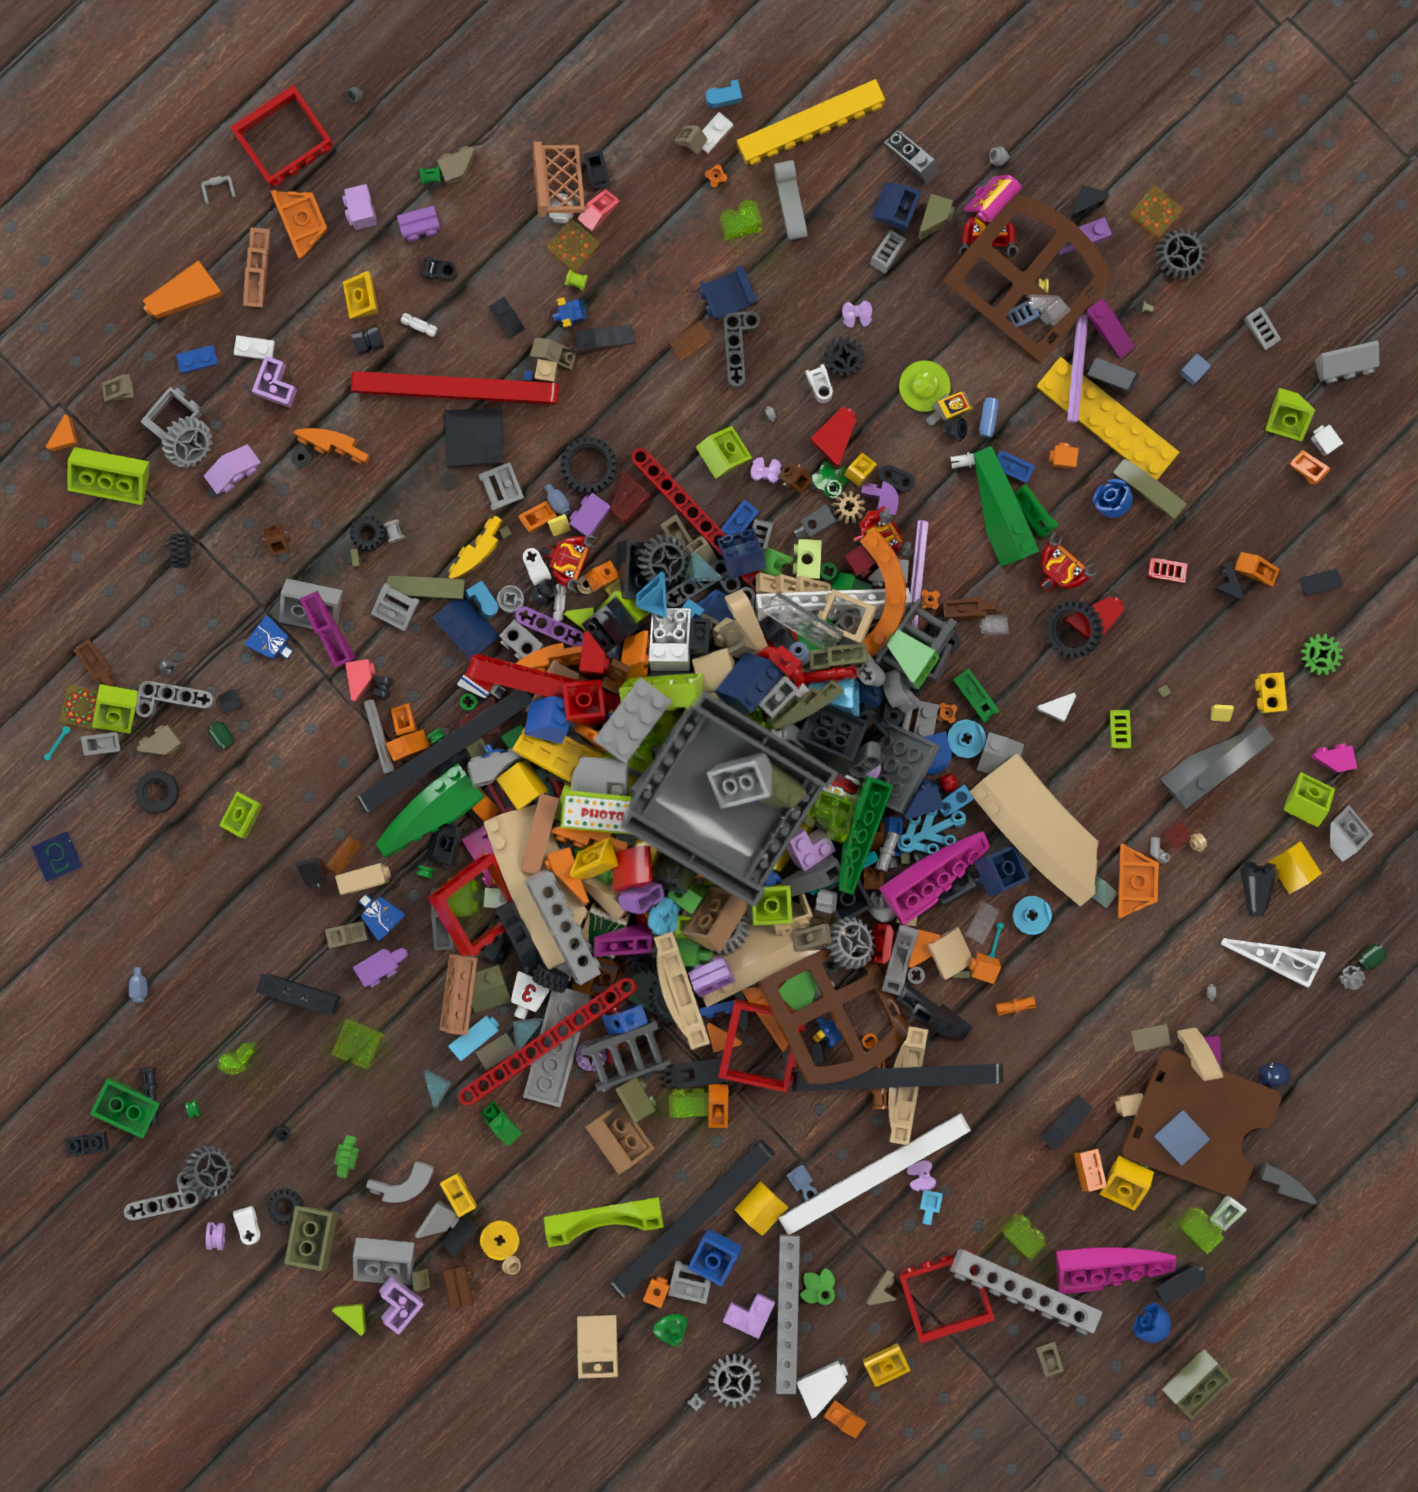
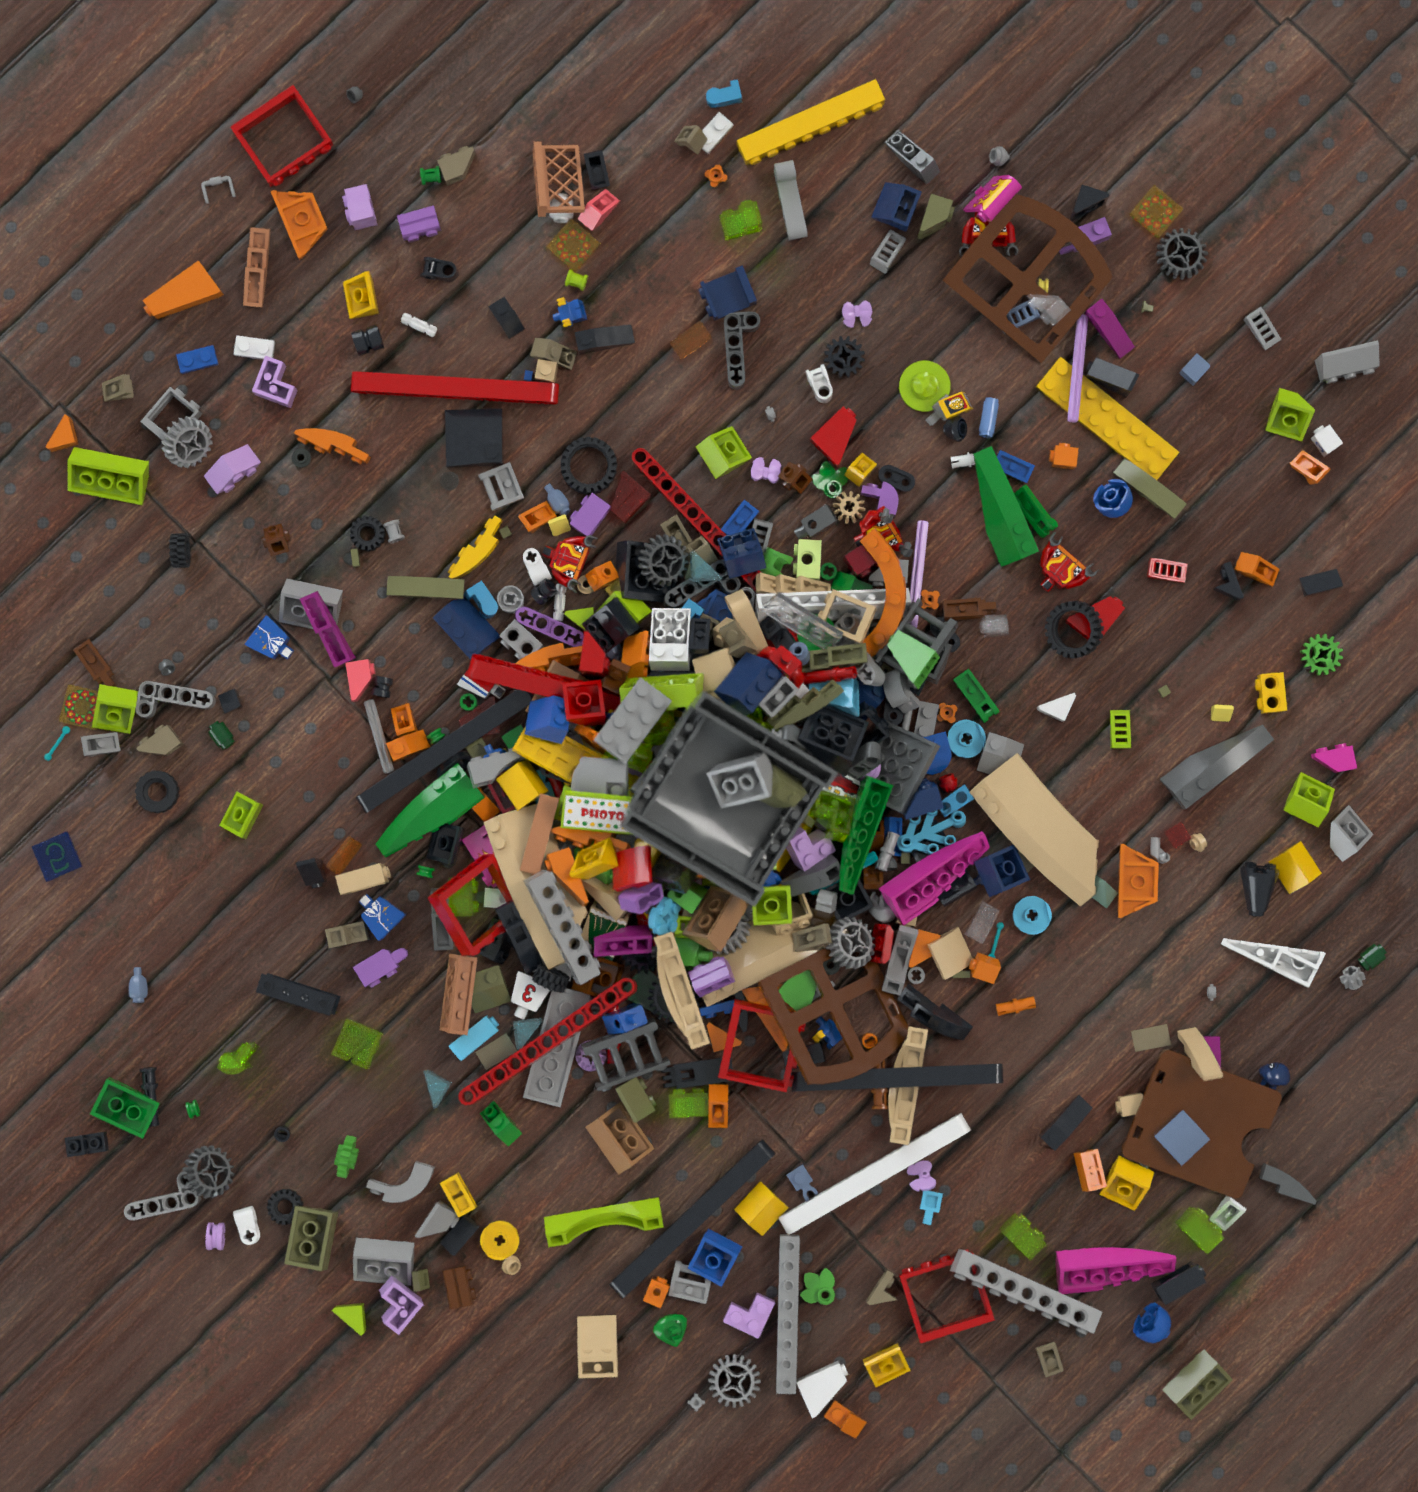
(392, 612): light grey plate -> none
(653, 596): dark azure slope -> none

